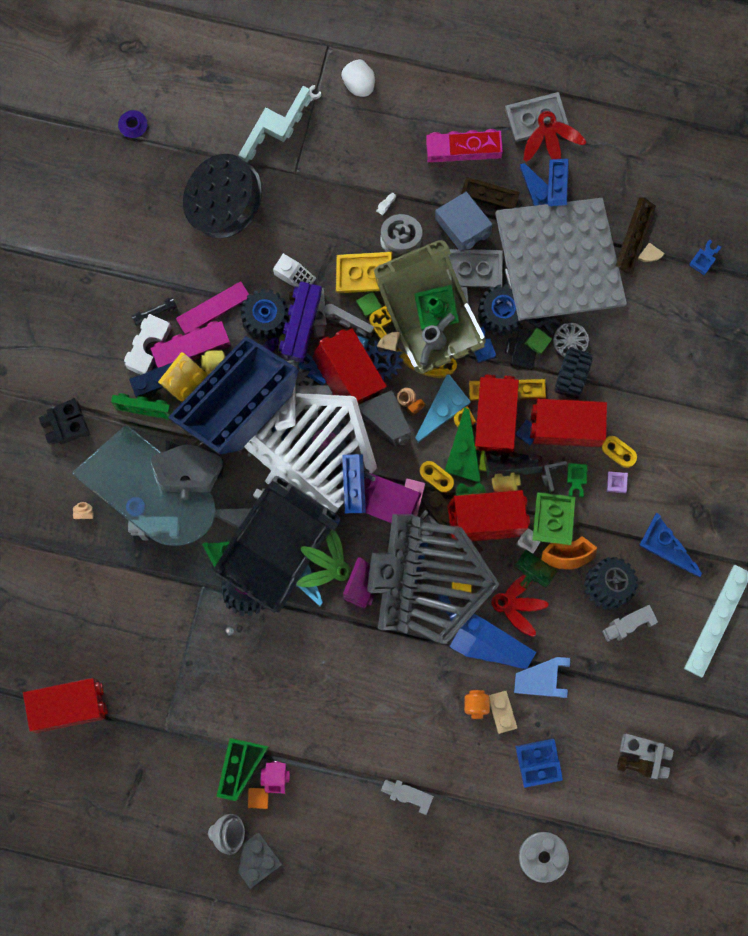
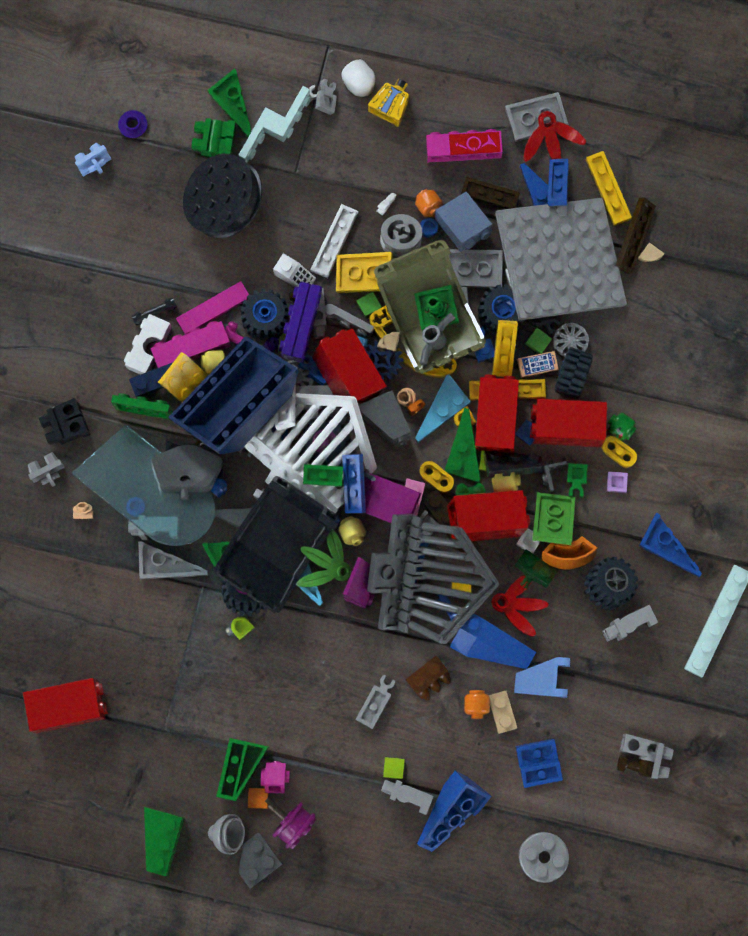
(38, 473): none -> light grey hips
(93, 160): none -> light blue hips
(159, 564): none -> light grey wing
(161, 839): none -> green wedge
(217, 137): none -> green hips
(219, 487): none -> blue plate
(229, 97): none -> green wing
(232, 333): none -> dark pink arm
(241, 627): none -> lime tile
(293, 825): none -> magenta wheel
(323, 475): none -> green plate
(325, 99): none -> light grey plate
(334, 241): none -> white tile
(352, 531): none -> light yellow head
(375, 704): none -> light grey plate
(390, 102): none -> yellow torso
(393, 768): none -> lime tile
(427, 202): none -> orange head
(428, 677): none -> reddish brown plate
(429, 227): none -> blue tile
(456, 802): none -> blue wedge
(504, 348): none -> yellow plate
(537, 364): none -> tile
(608, 188): none -> yellow plate
(621, 426): none -> green head
(704, 259): blue plate -> none

